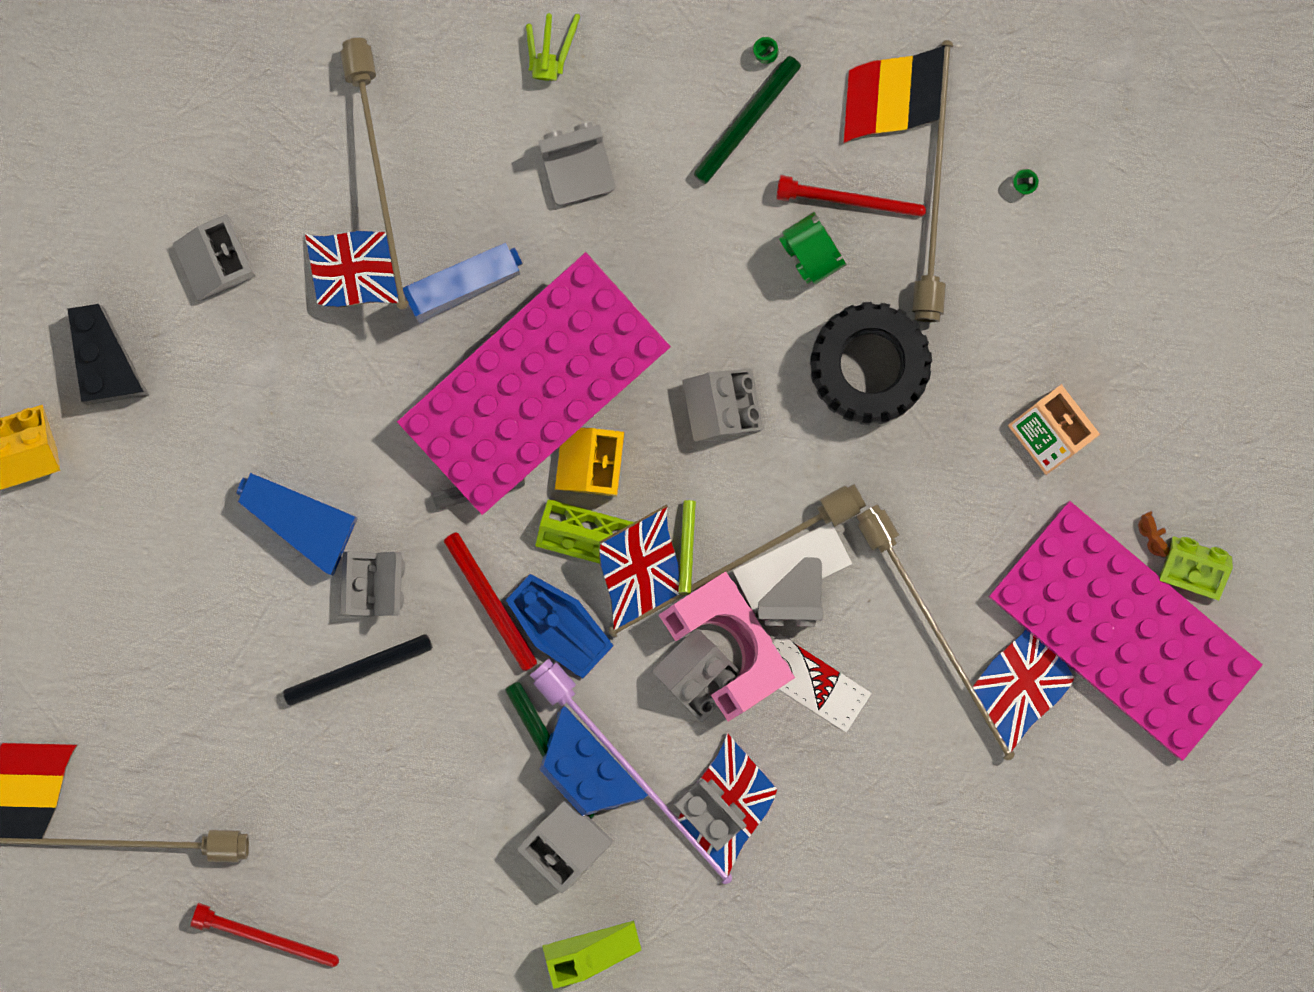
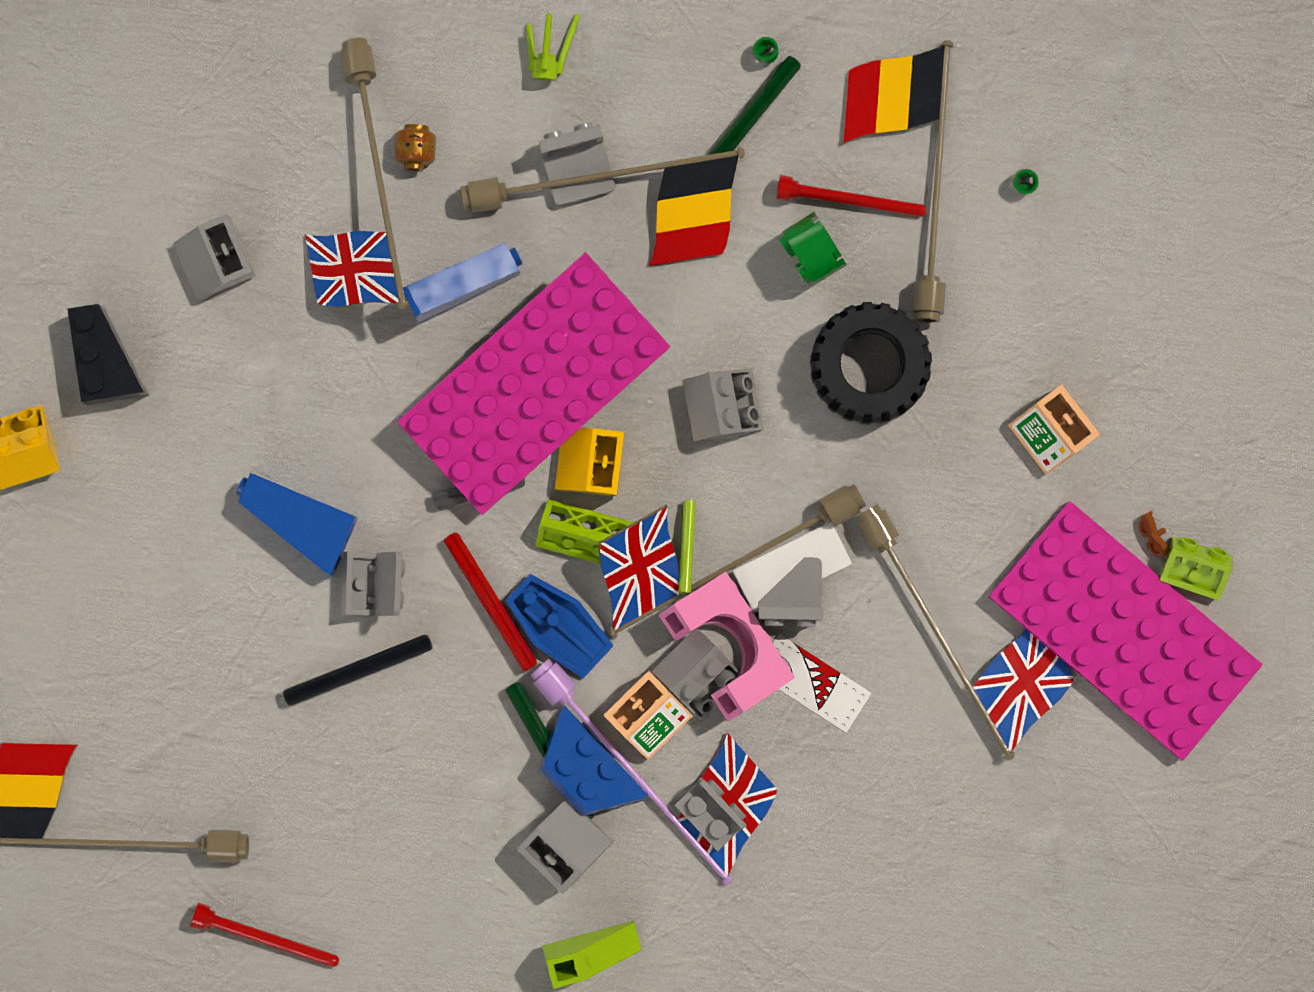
(415, 146): none -> pearl gold head
(648, 715): none -> light nougat slope
(690, 202): none -> flag

